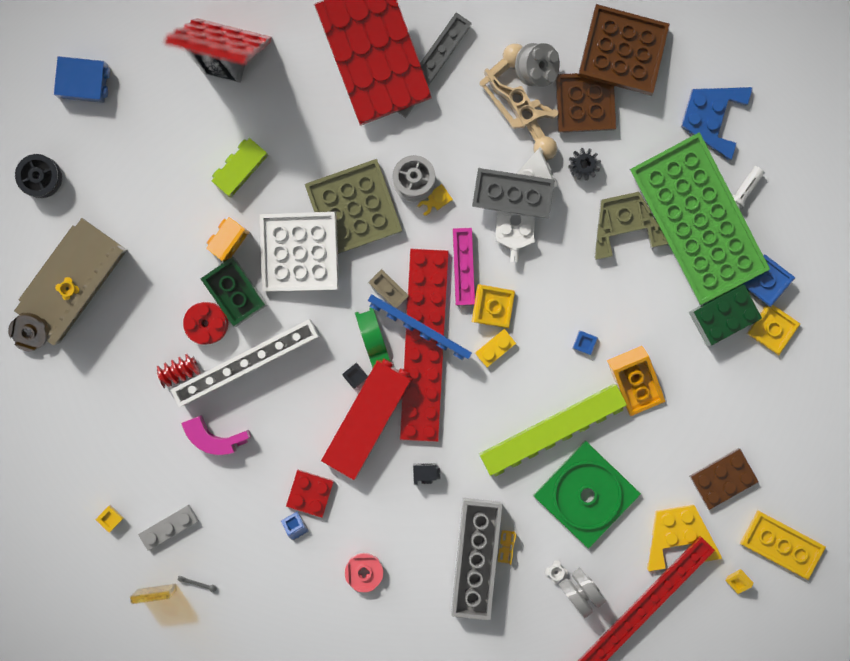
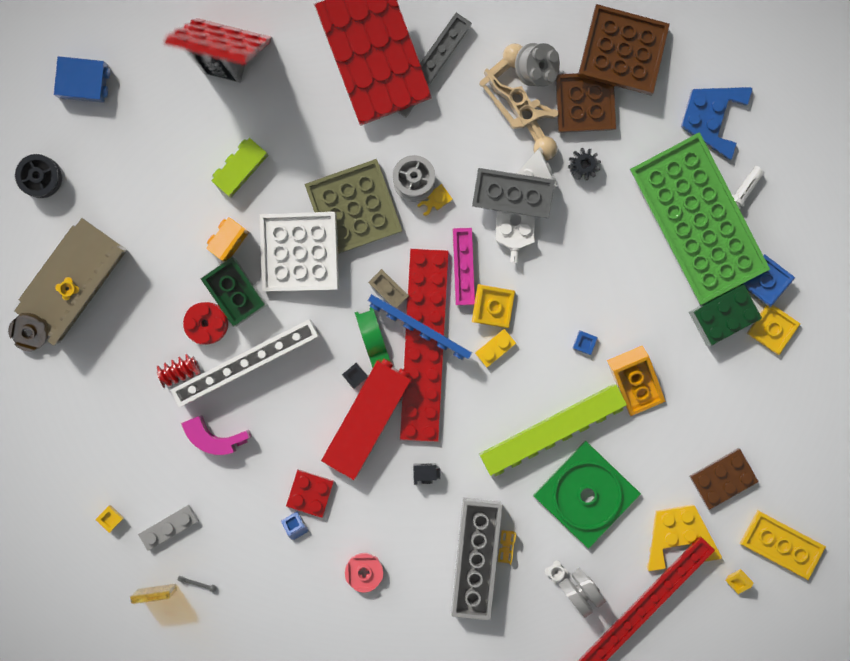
(625, 215): olive wing -> none

